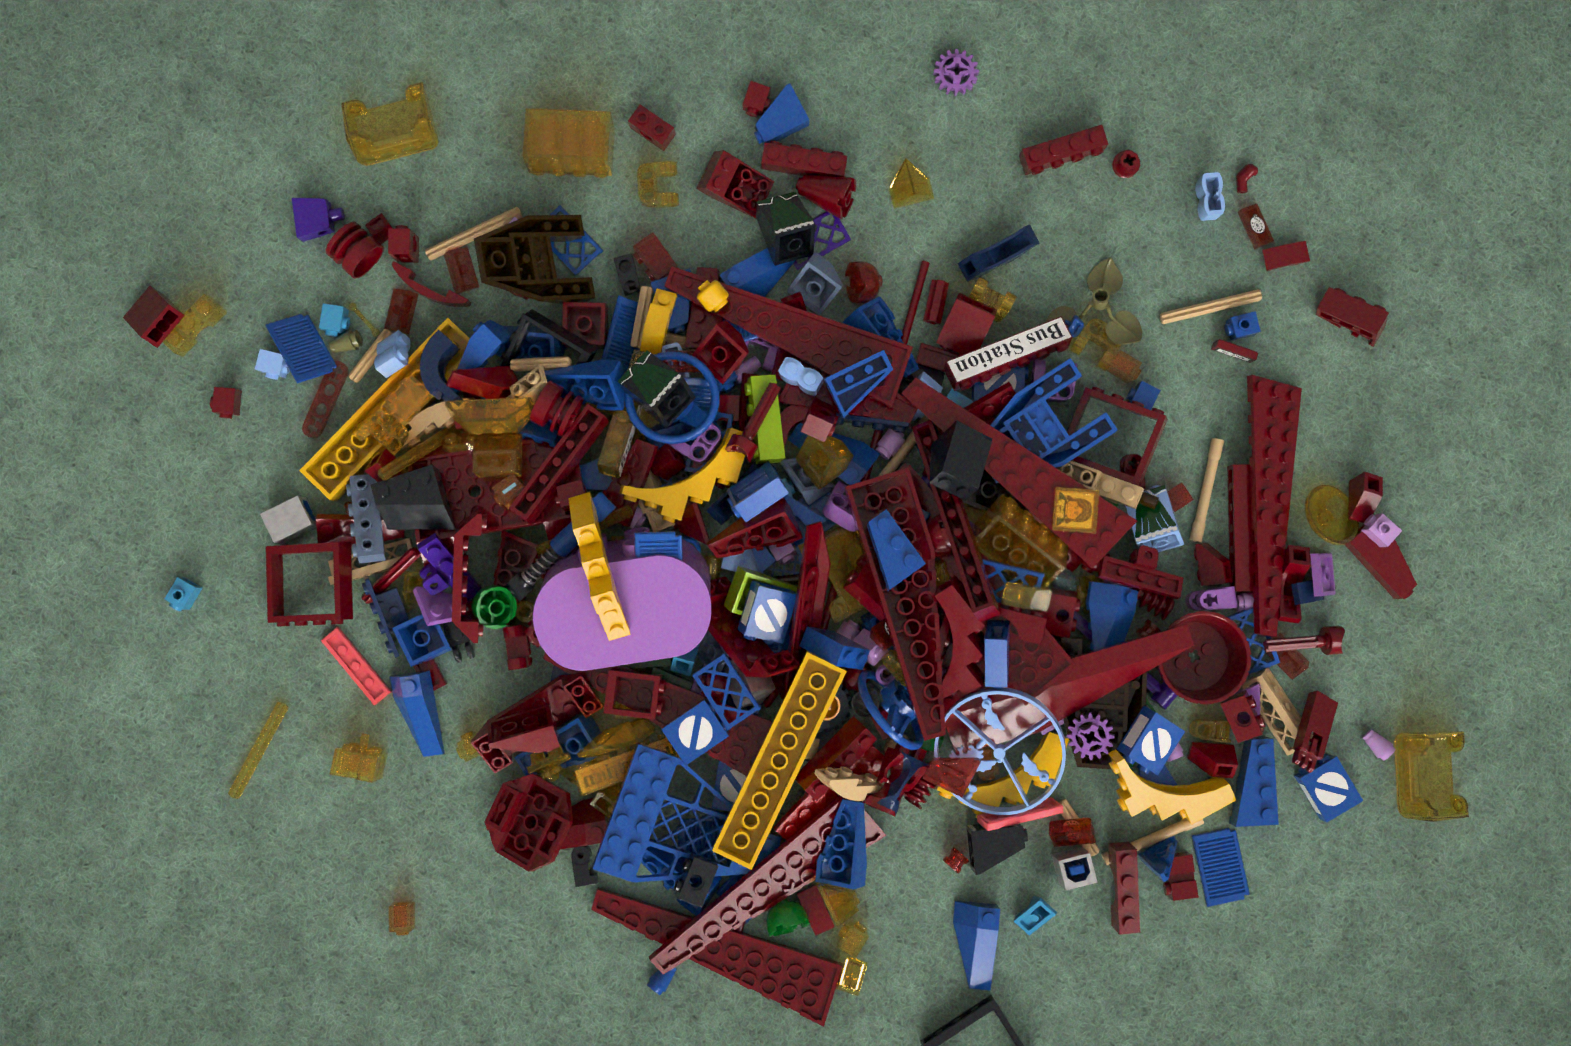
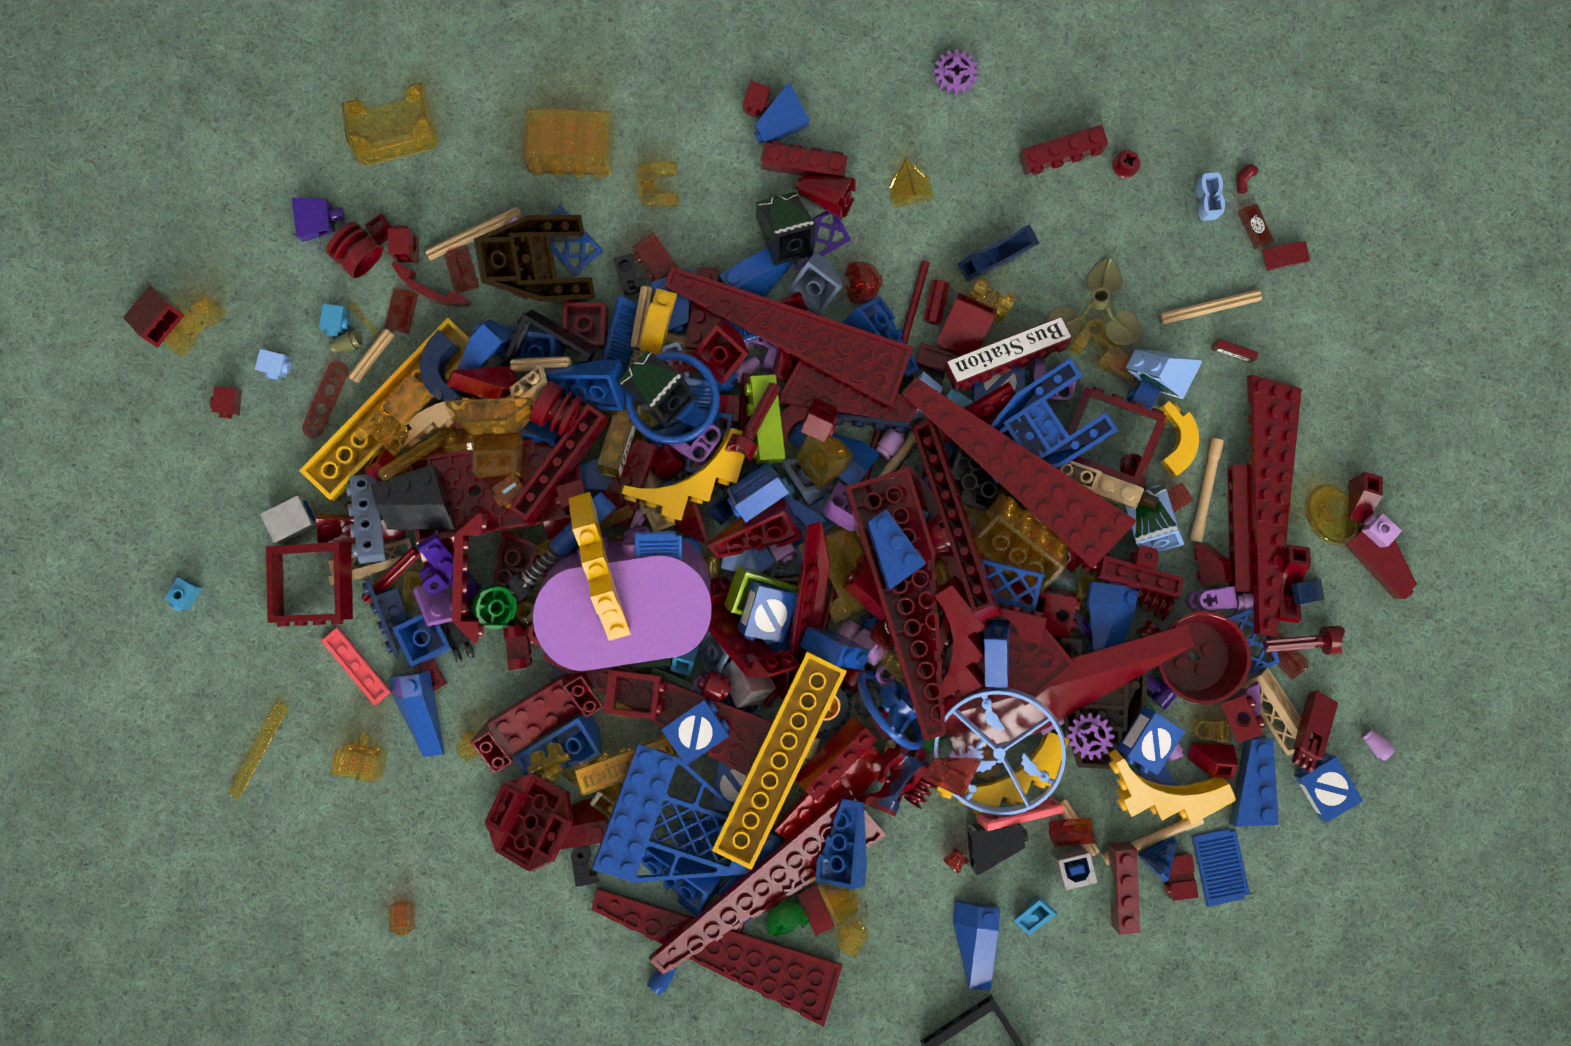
(301, 347): blue window -> none
(392, 354): light blue brick -> none
(525, 731): dark red slope -> none
(617, 738): clear yellow slope -> none
(651, 127): dark red brick -> none
(696, 892): black brick -> none
(707, 690): blue window -> none
(712, 295): yellow head -> none
(734, 183): dark red slope -> none
(805, 378): light blue brick -> none
(847, 784): tan slope -> none
(851, 976): clear yellow slope -> none
(857, 381): blue wedge -> none
(959, 460): black slope -> none
(1026, 597): clear yellow slope -> none
(1075, 326): blue piece -> none
(1075, 510): clear yellow tile -> none
(1164, 370): none -> light blue slope
(1186, 439): none -> yellow arch
(1242, 326): blue brick -> none
(1322, 574): medium lavender tile -> none
(1353, 314): dark red wedge -> none
(1426, 776): clear yellow windscreen -> none

